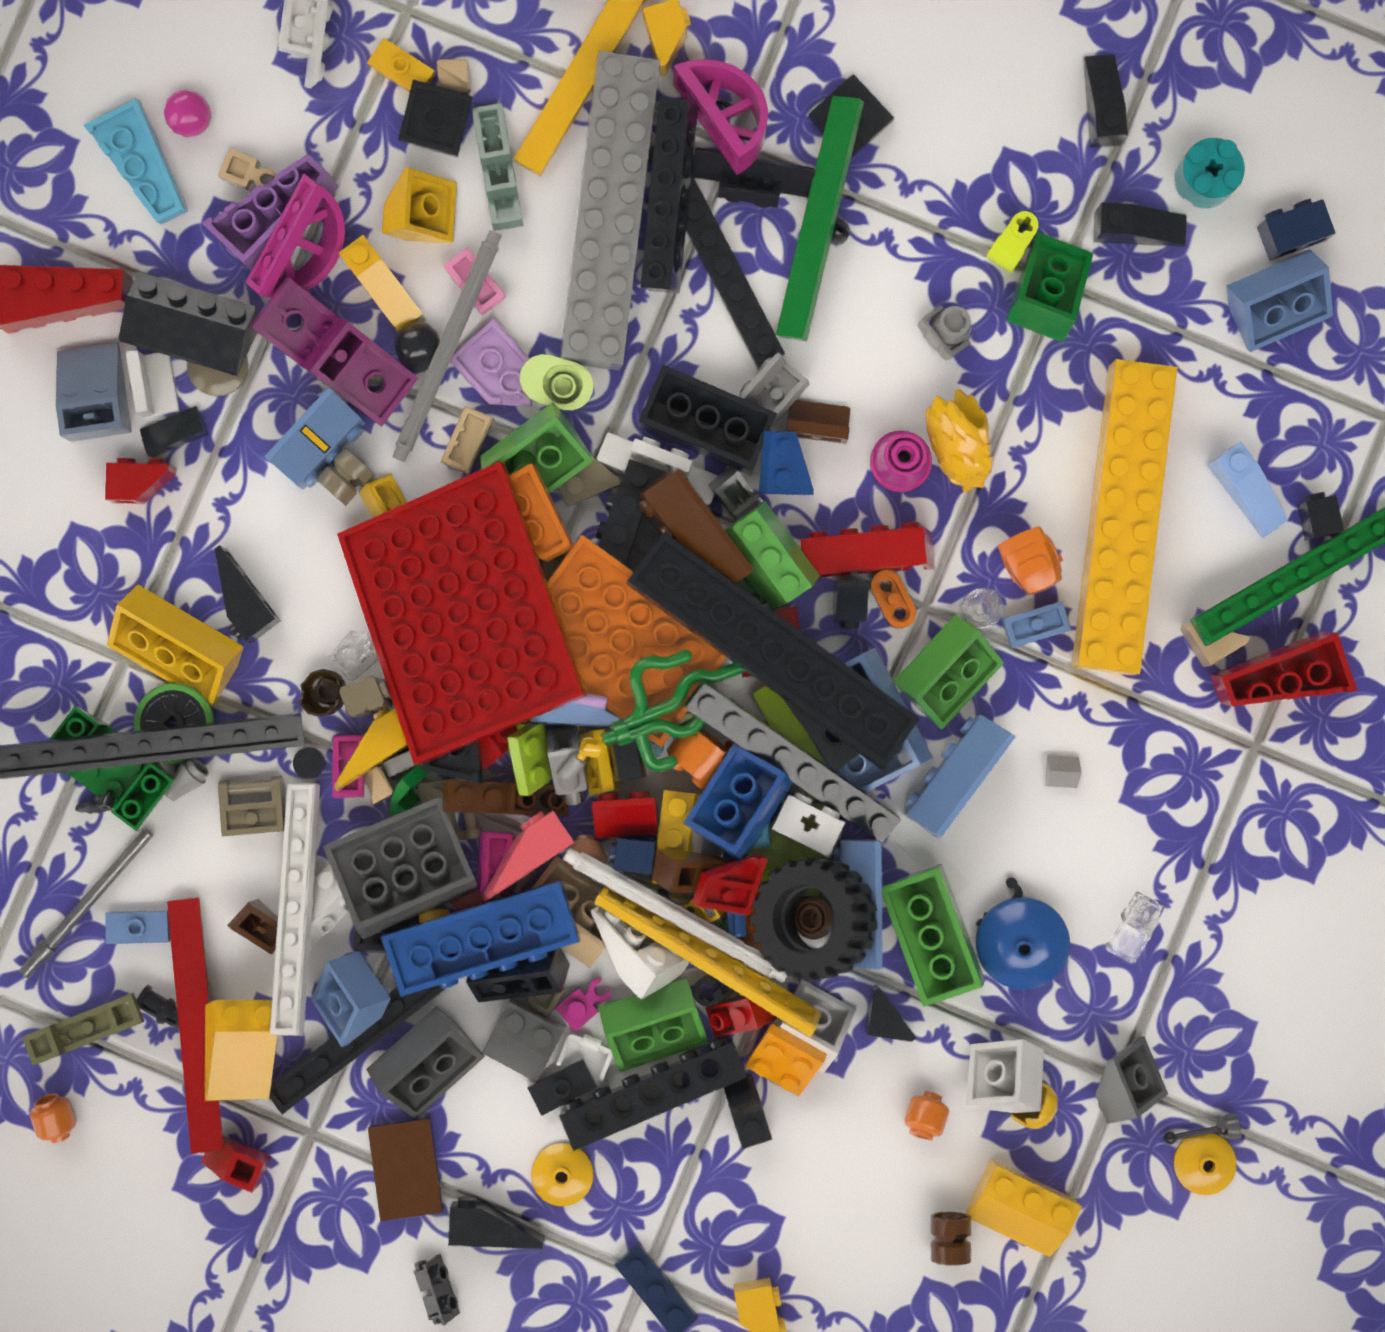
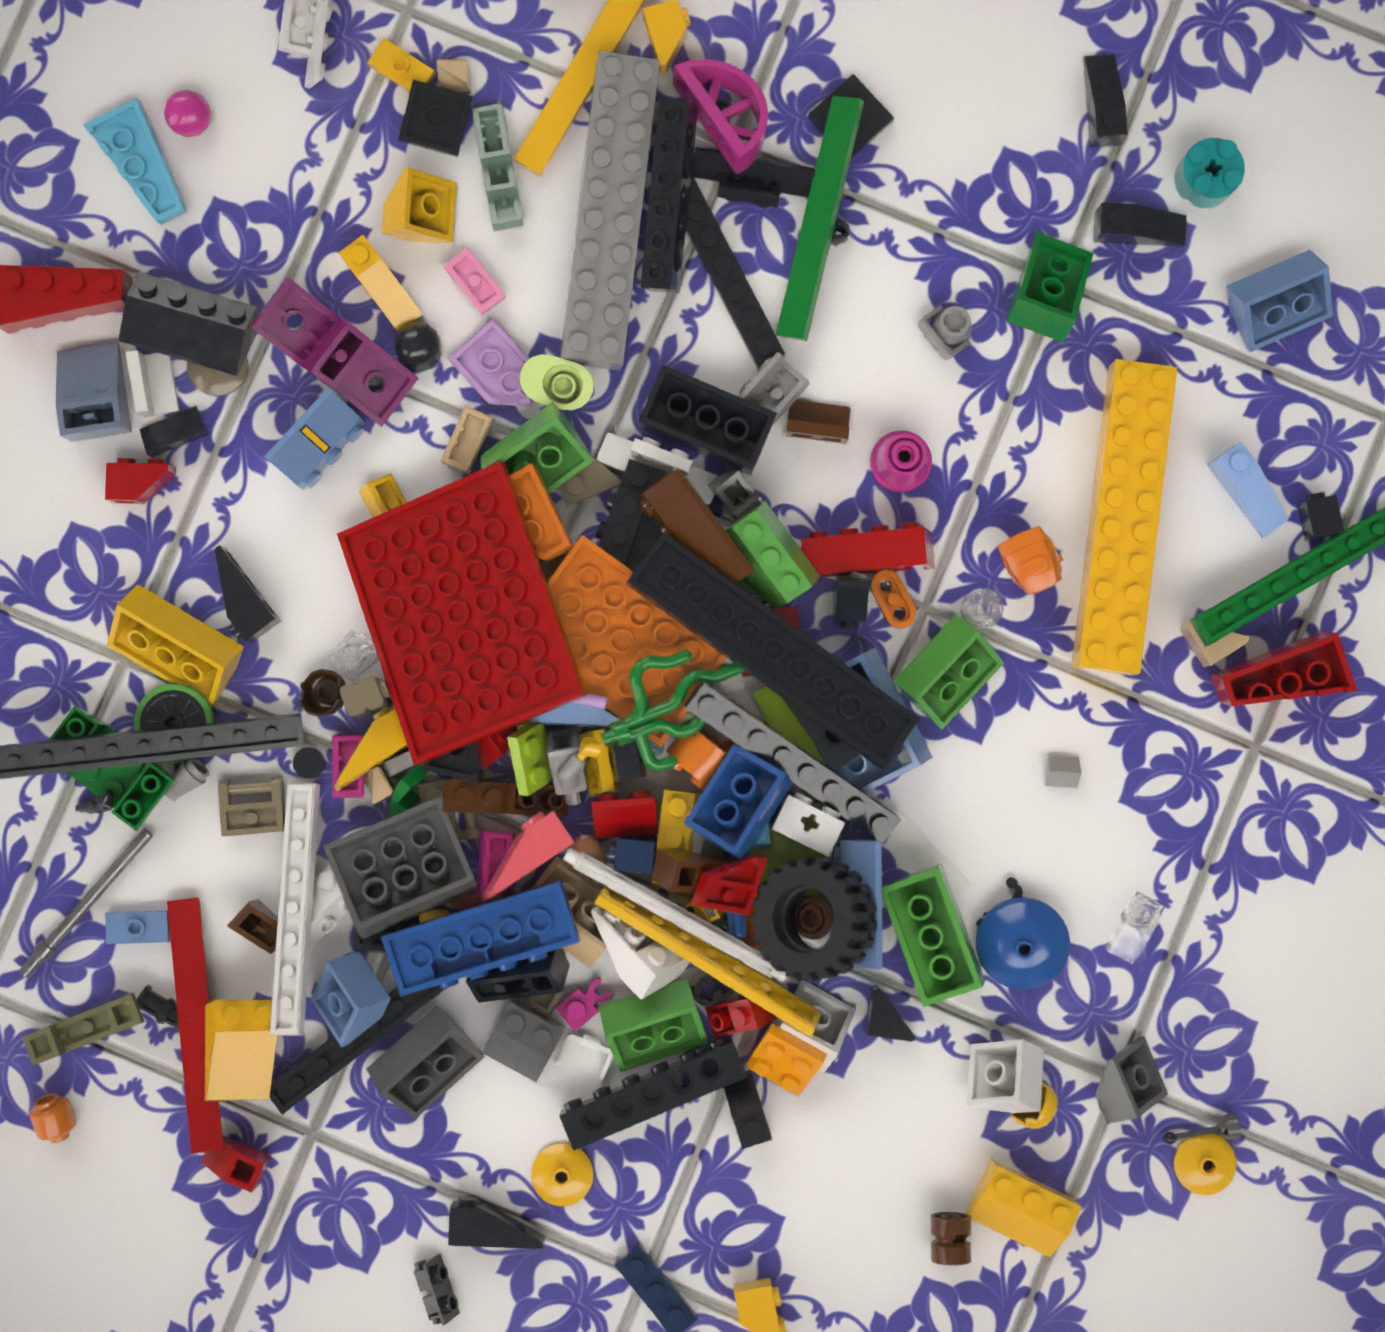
(243, 170): tan plate -> none
(249, 223): medium lavender wedge -> none
(288, 234): dark pink window -> none
(345, 476): dark tan wheel -> none
(405, 1169): reddish brown tile -> none
(447, 346): light grey piece -> none
(562, 1086): black plate -> none
(783, 465): blue wing -> none
(926, 1116): orange head -> none
(958, 775): medium blue slope -> none
(960, 439): yellow head -> none
(1011, 243): neon yellow piece -> none
(1036, 624): medium blue plate -> none
(1295, 229): dark blue brick -> none

